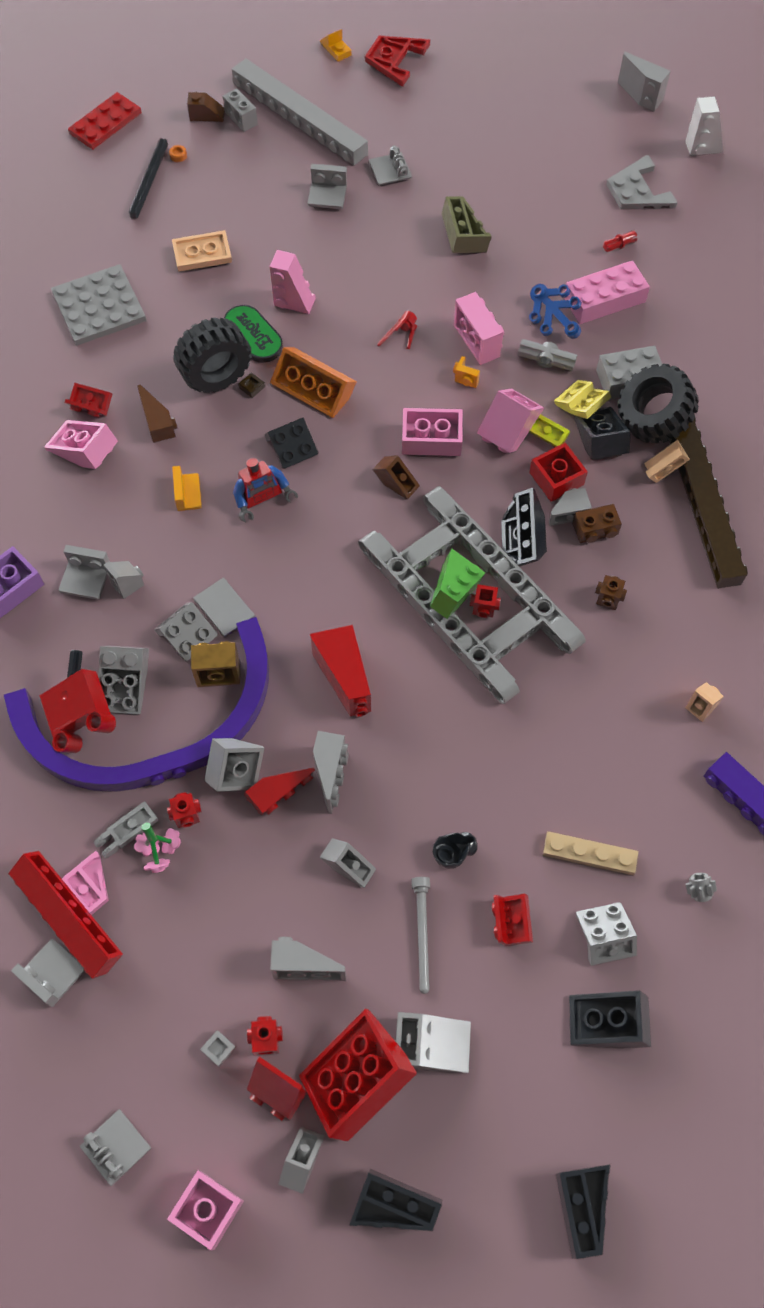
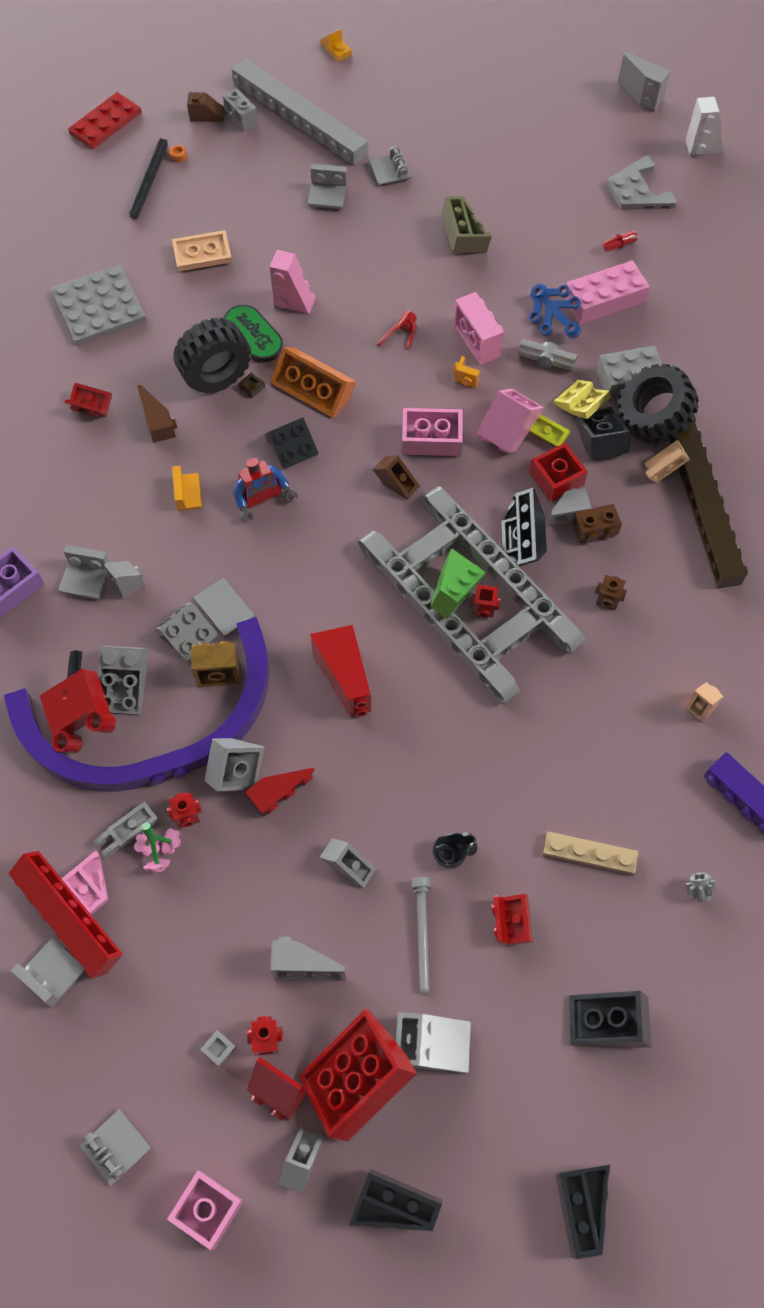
(82, 443): bright pink slope -> none
(329, 758): light grey slope -> none
(389, 52): red wing -> none
(608, 933): light grey bracket -> none

